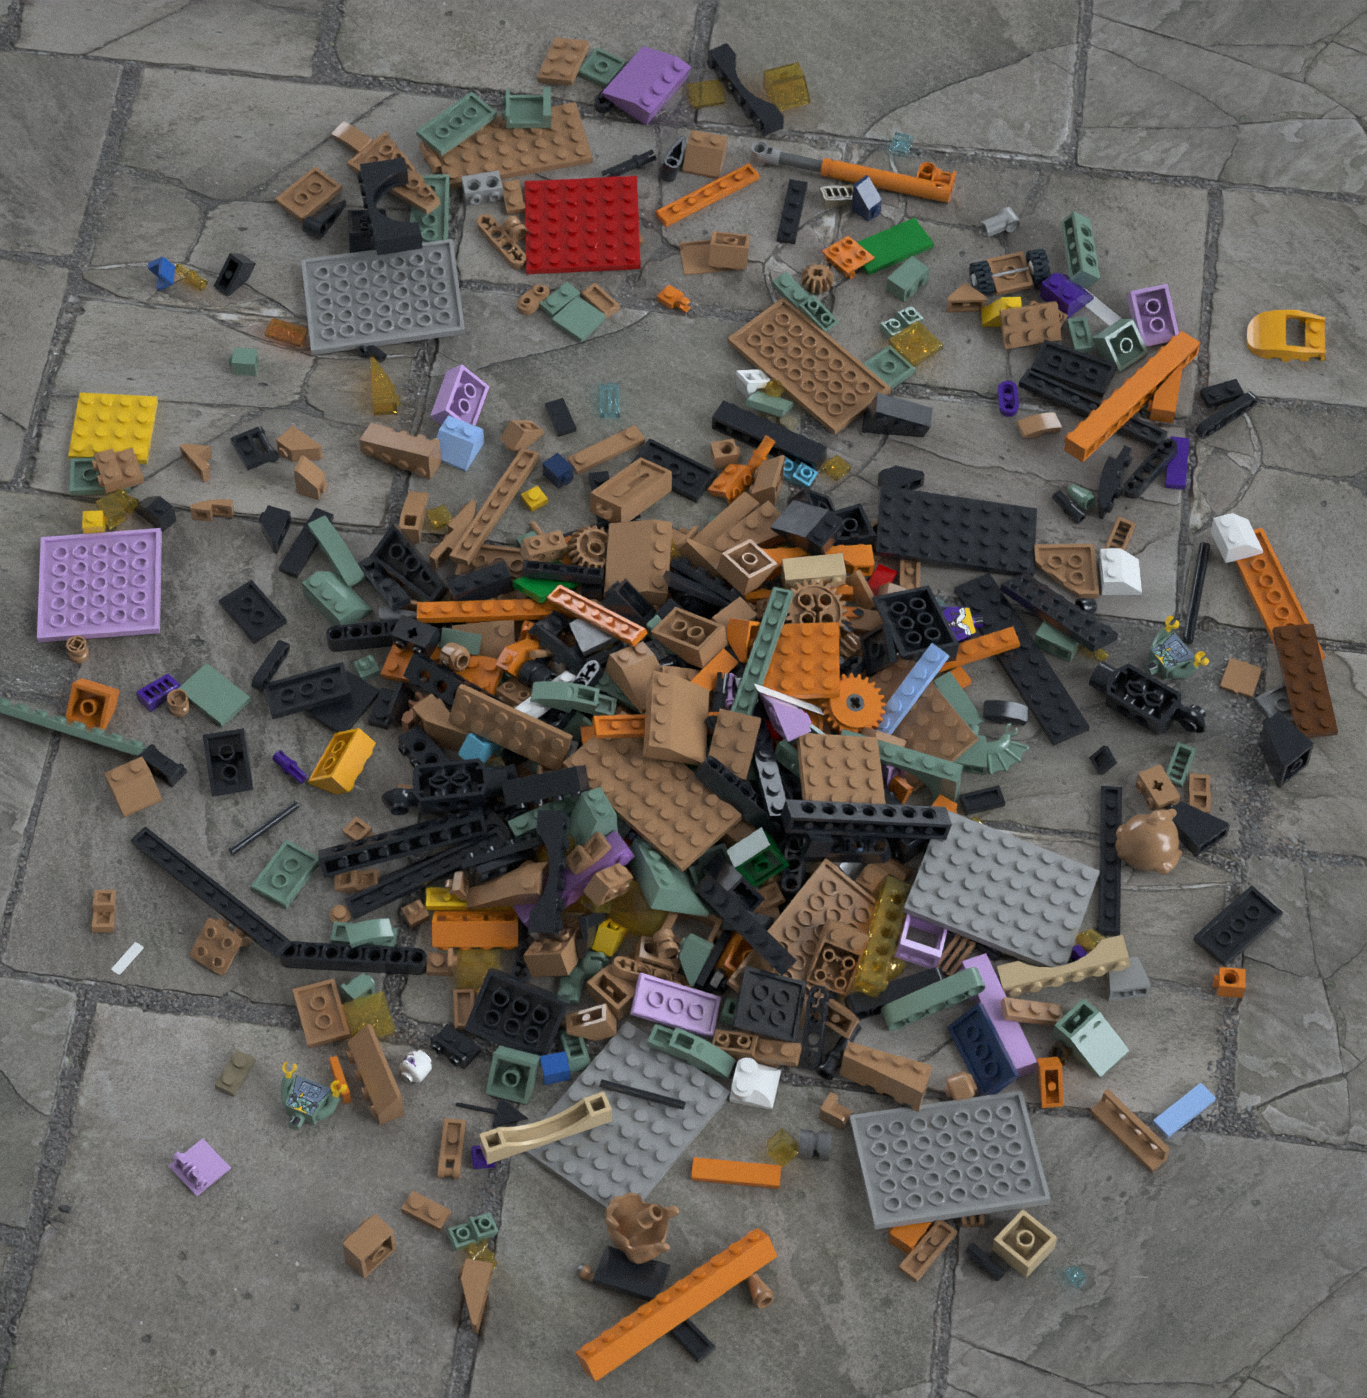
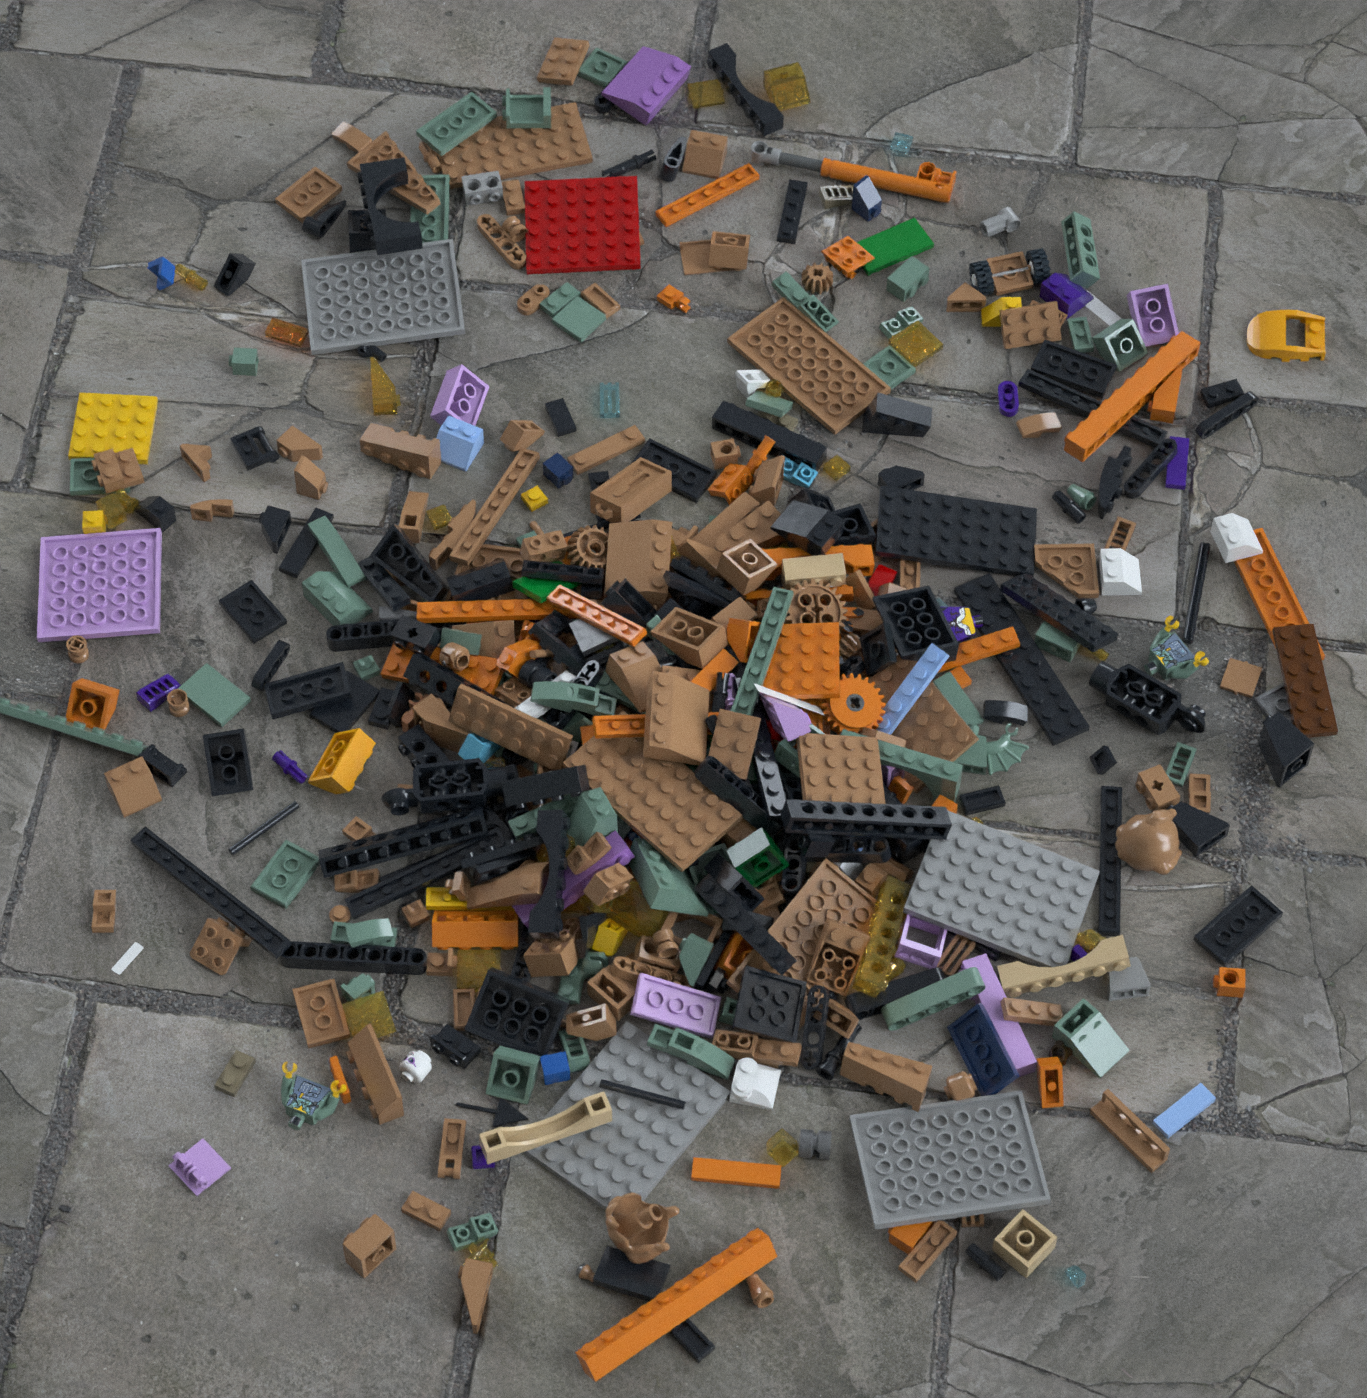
(833, 1112): medium nougat panel -> none

